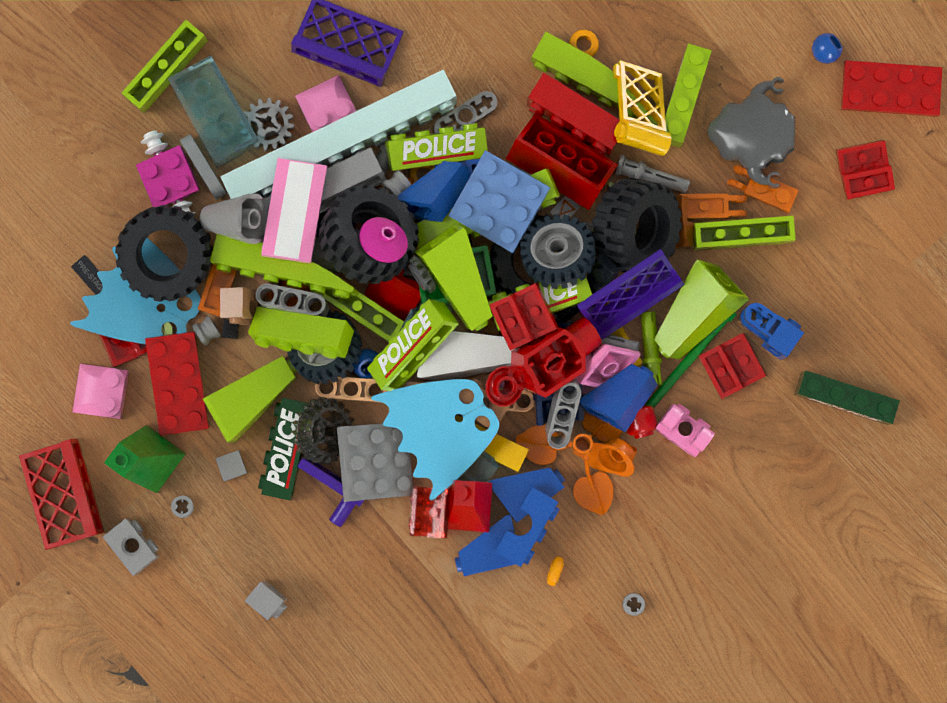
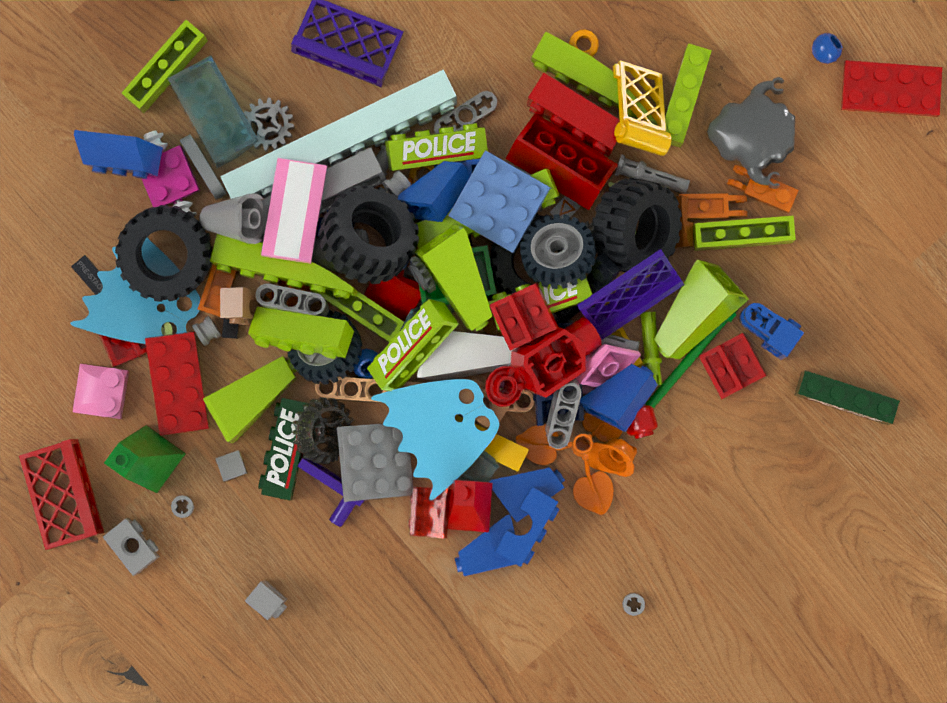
(118, 154): none -> blue slope
(325, 103): bright pink slope -> none
(379, 246): dark pink dish -> none
(555, 571): light orange piece -> none
(695, 441): bright pink brick -> none
(865, 169): red slope -> none

